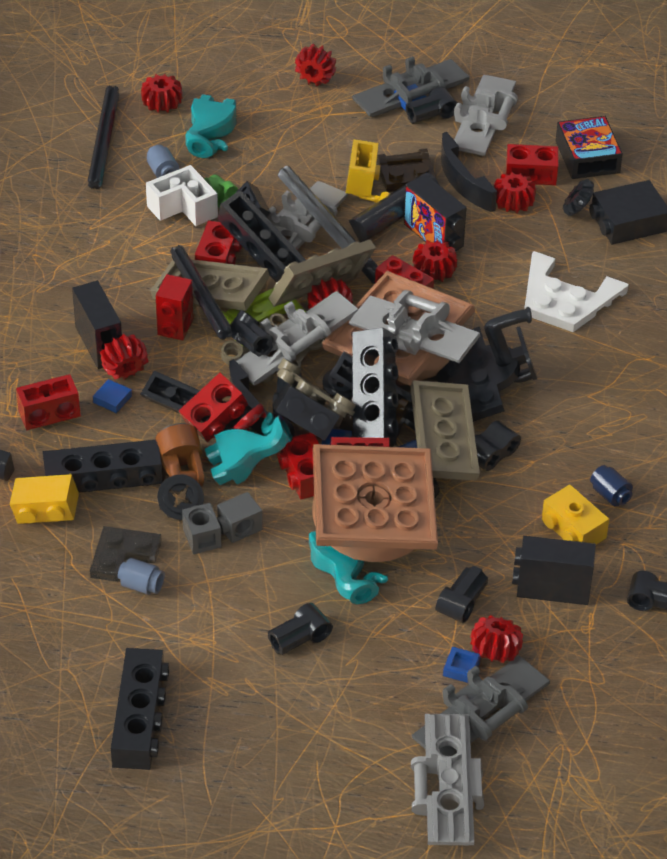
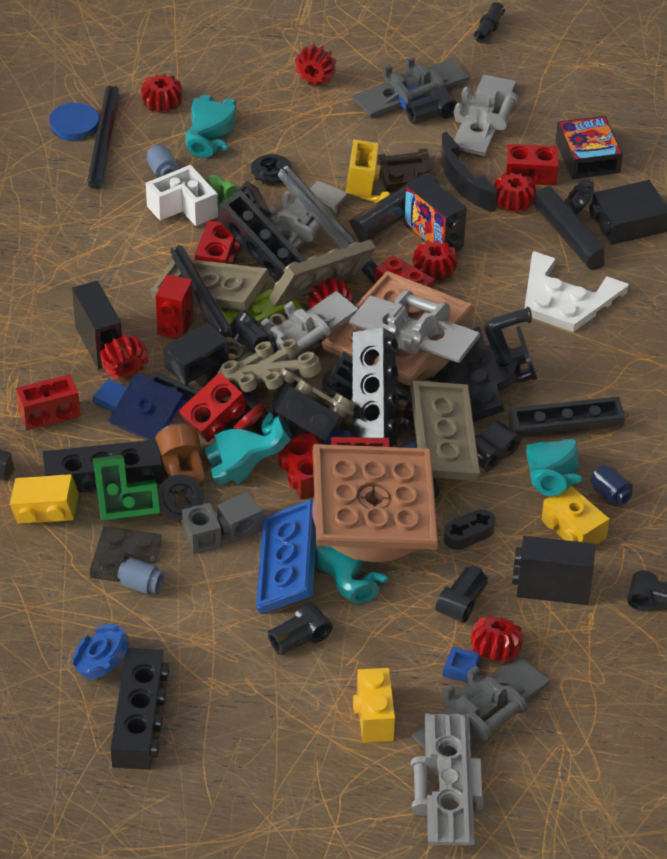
(74, 121): none -> blue tile
(101, 652): none -> blue tile
(118, 497): none -> green brick
(146, 407): none -> clear blue plate
(197, 355): none -> black brick
(266, 163): none -> black gear
(267, 370): none -> dark tan plant
(286, 557): none -> blue tile
(375, 705): none -> yellow brick
(469, 529): none -> black beam
(489, 22): none -> black pin
(553, 466): none -> teal hips
(566, 416): none -> black brick
(570, 227): none -> black brick

